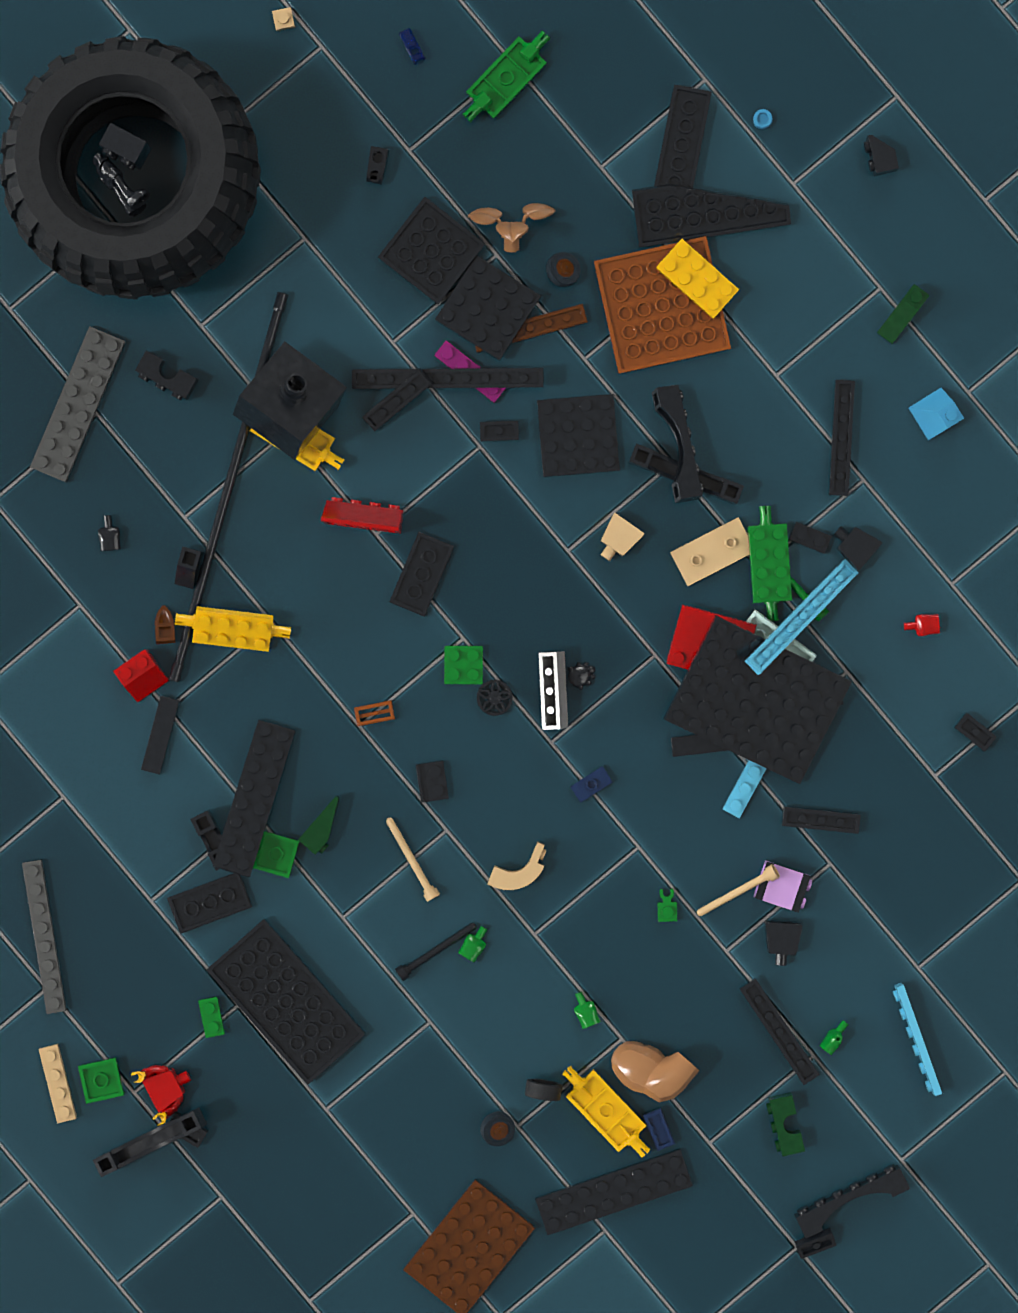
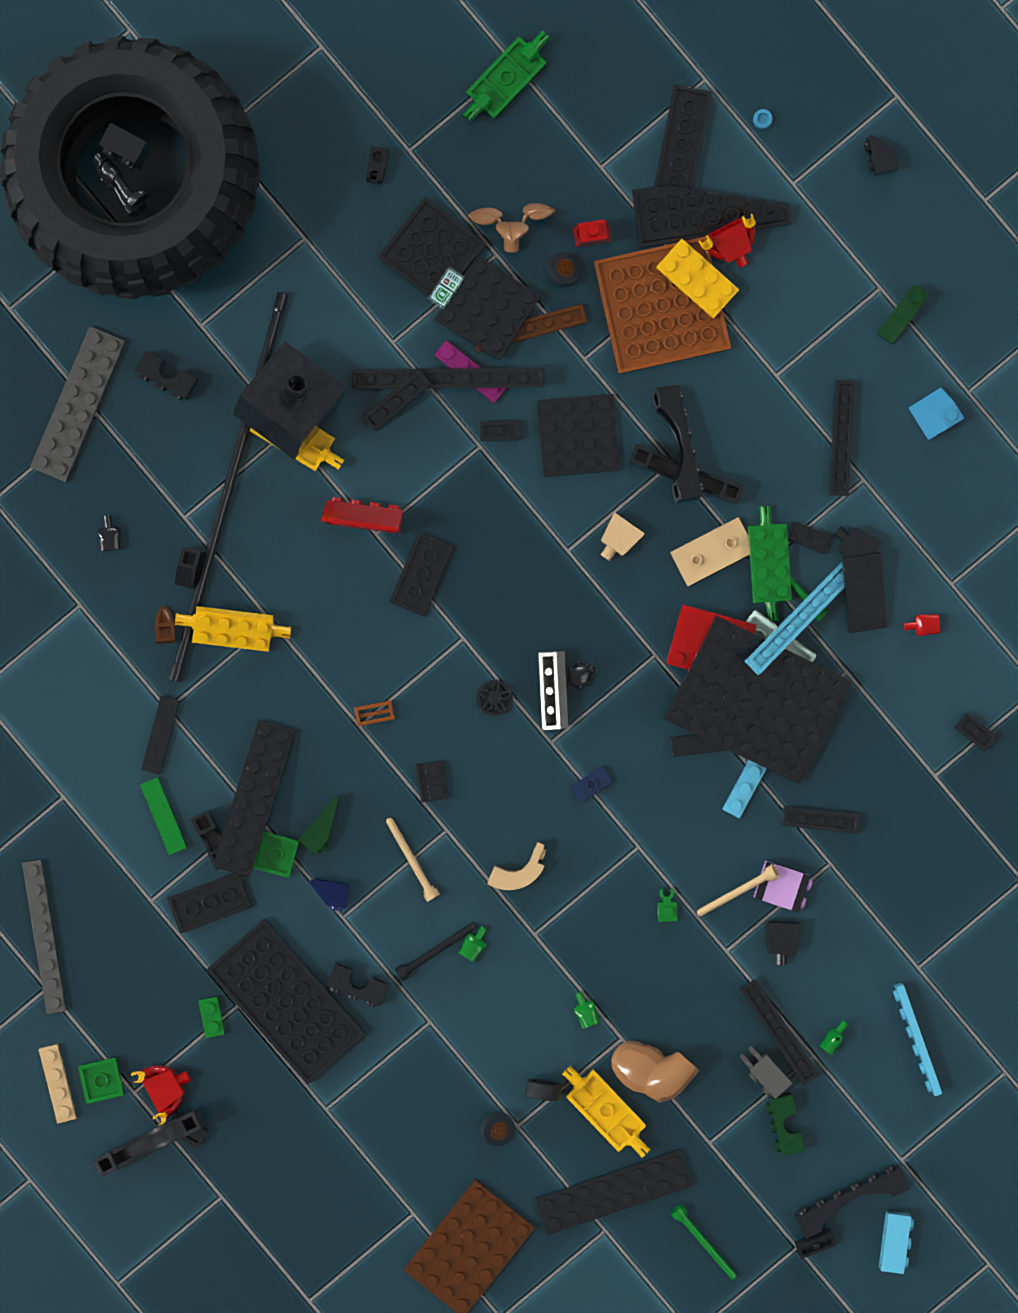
(141, 675): red slope -> none
(163, 816): none -> green tile
(283, 19): tan plate -> none
(332, 893): none -> clear blue slope
(341, 981): none -> black arch
(410, 44): clear blue bar -> none
(446, 287): none -> clear light blue tile
(463, 664): green plate -> none
(592, 233): none -> red torso
(658, 1129): dark blue plate -> none
(680, 1214): none -> green piece
(732, 241): none -> red torso
(767, 1074): none -> dark grey hinge
(864, 592): none -> black tile
(895, 1242): none -> medium azure brick

